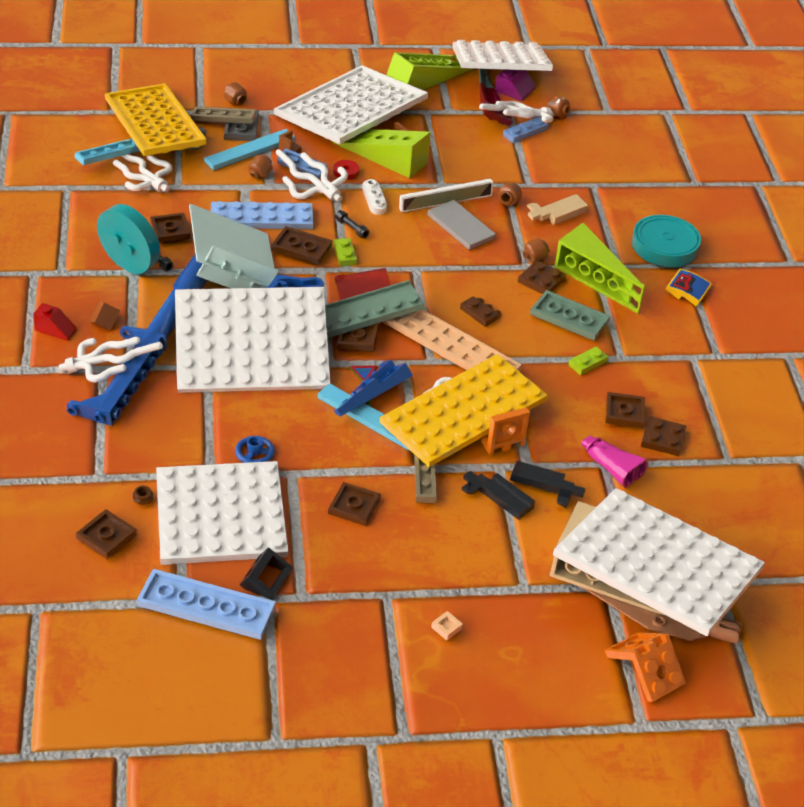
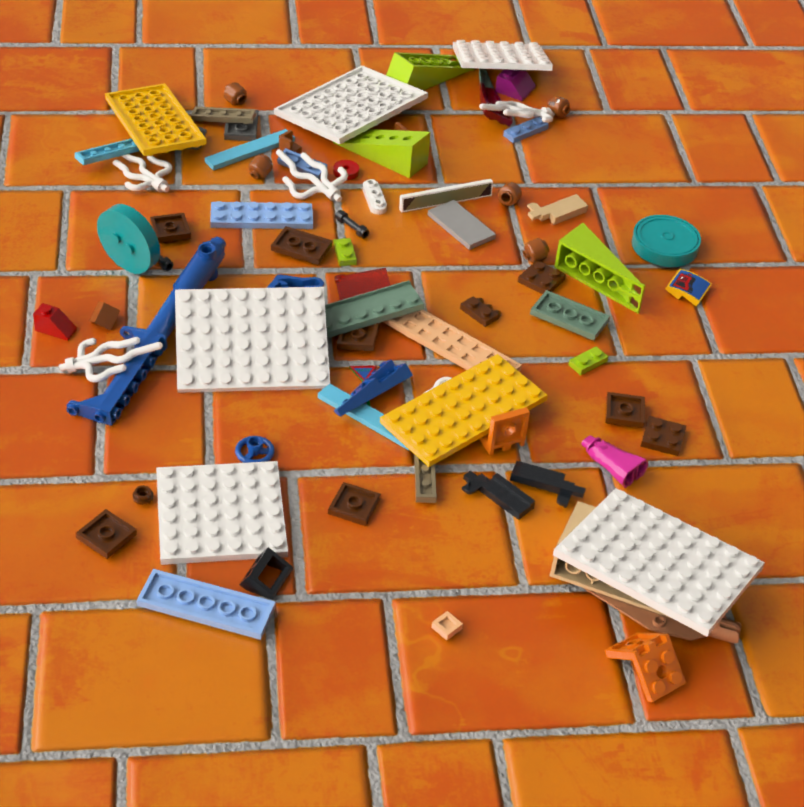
(231, 251): light aqua door -> none

